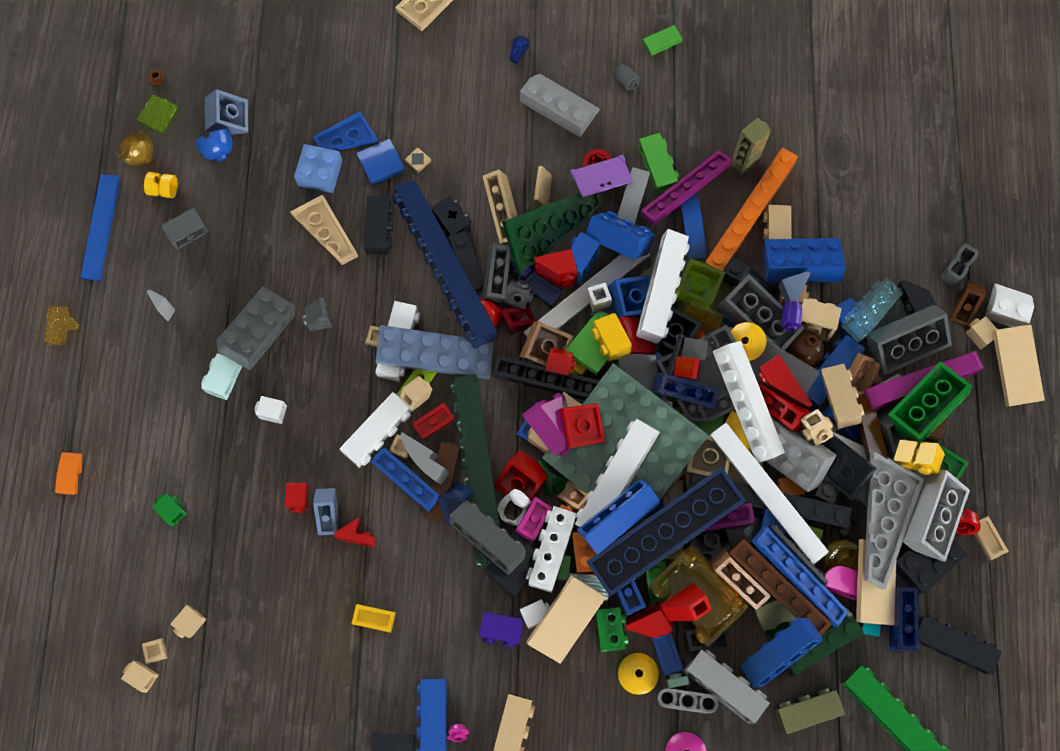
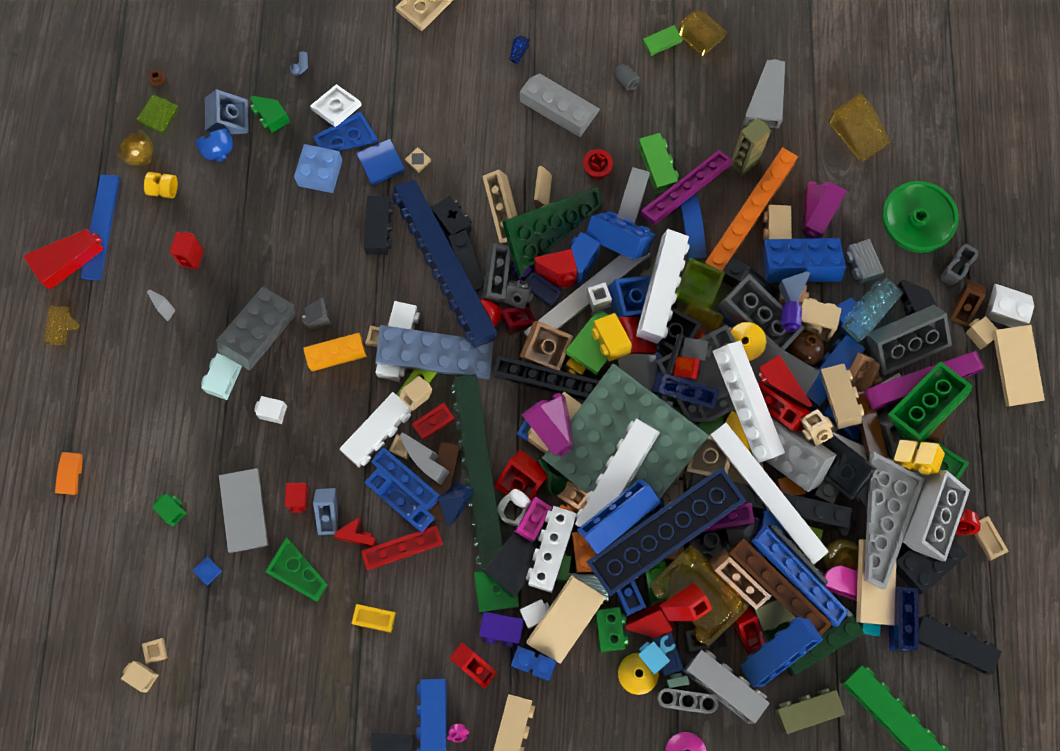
(63, 257): none -> red slope
(184, 228): dark grey brick -> none
(186, 250): none -> red brick
(187, 622): tan brick -> none
(207, 570): none -> blue plate
(243, 510): none -> light grey tile
(270, 111): none -> green slope
(295, 571): none -> green wing
(298, 69): none -> sand blue arm
(324, 227): tan wing -> none
(335, 105): none -> white plate
(335, 352): none -> light orange brick
(399, 500): none -> blue slope
(401, 548): none -> red plate
(473, 665): none -> red slope
(487, 536): dark grey brick -> none
(491, 595): none -> green plate
(526, 660): none -> blue piece
(560, 361): red brick -> none
(582, 425): red plate -> none
(596, 177): medium lavender door -> none
(654, 656): none -> medium azure brick
(701, 31): none -> clear yellow slope
(749, 630): none -> red slope
(768, 96): none -> light grey slope
(819, 207): none -> magenta slope
(859, 127): none -> clear yellow slope
(864, 261): none -> light grey brick
(920, 216): none -> green dish

